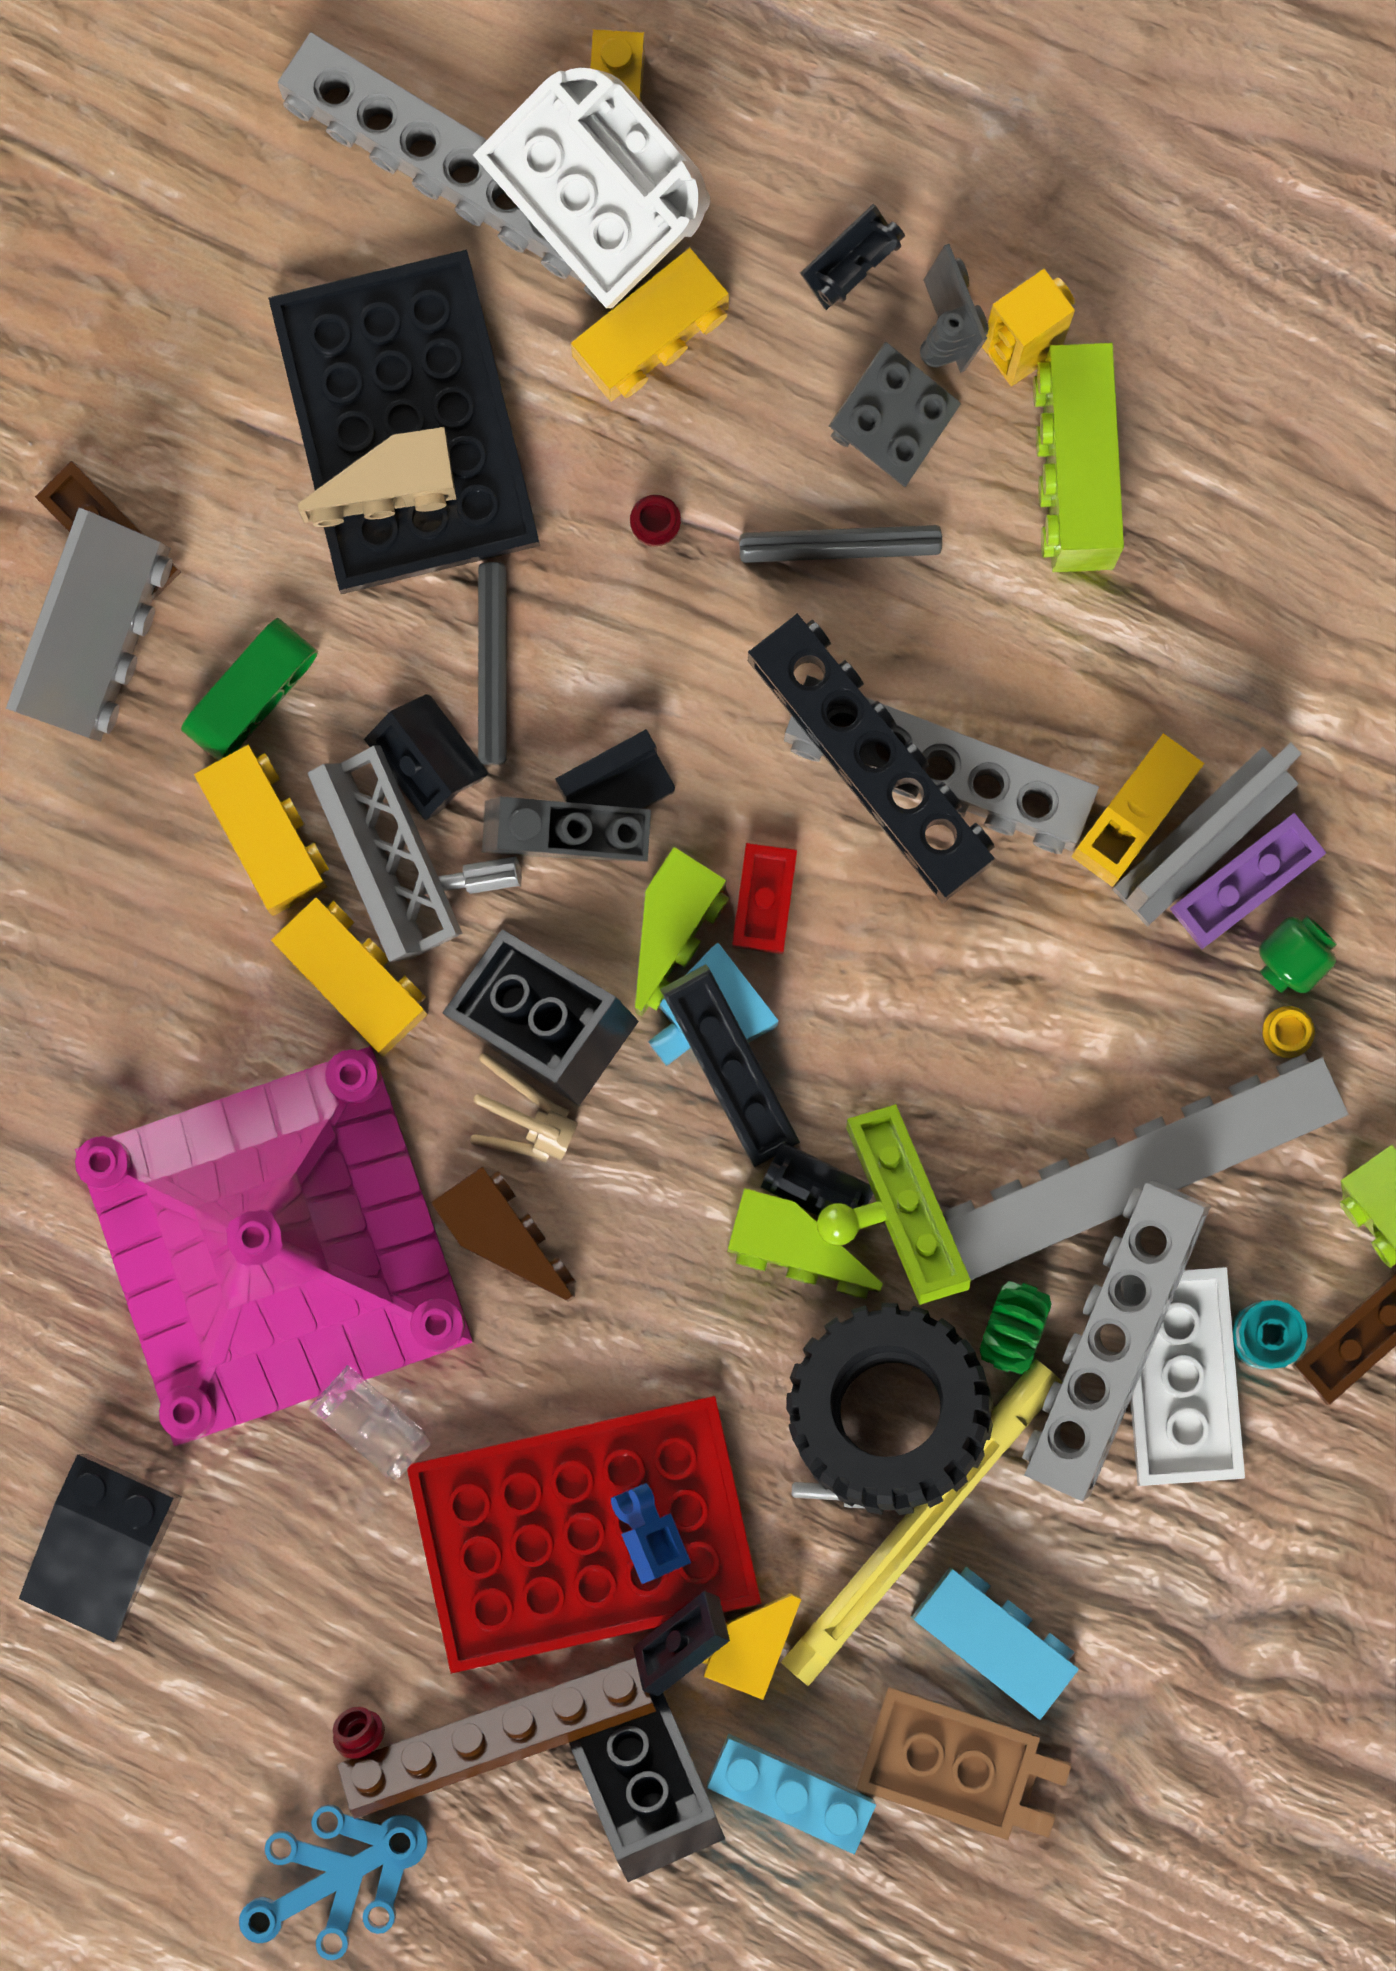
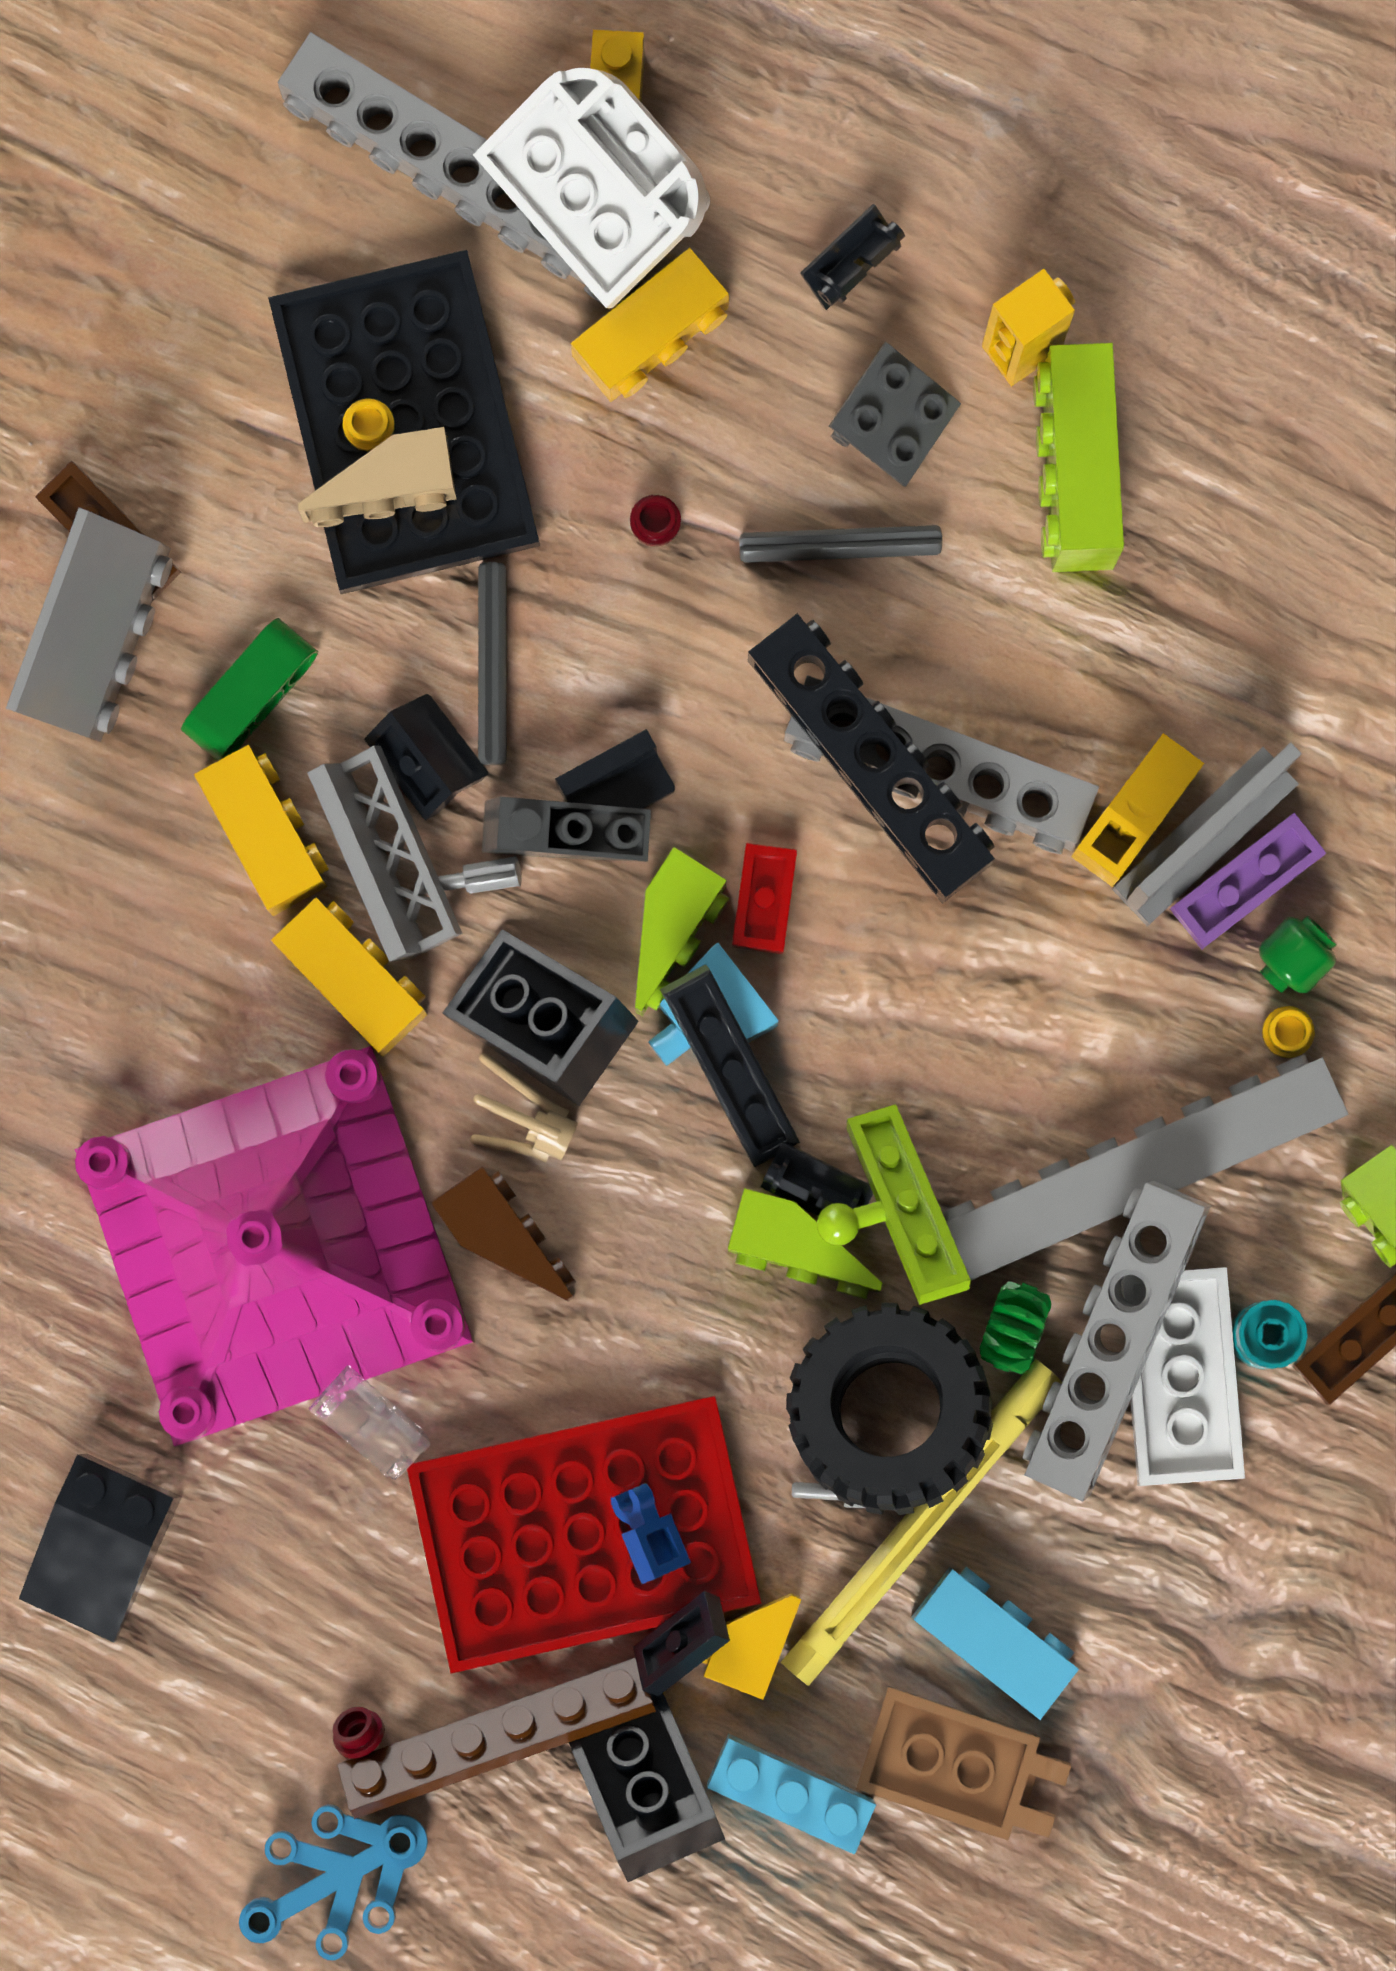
(368, 424): none -> yellow plate
(960, 324): dark grey hinge -> none

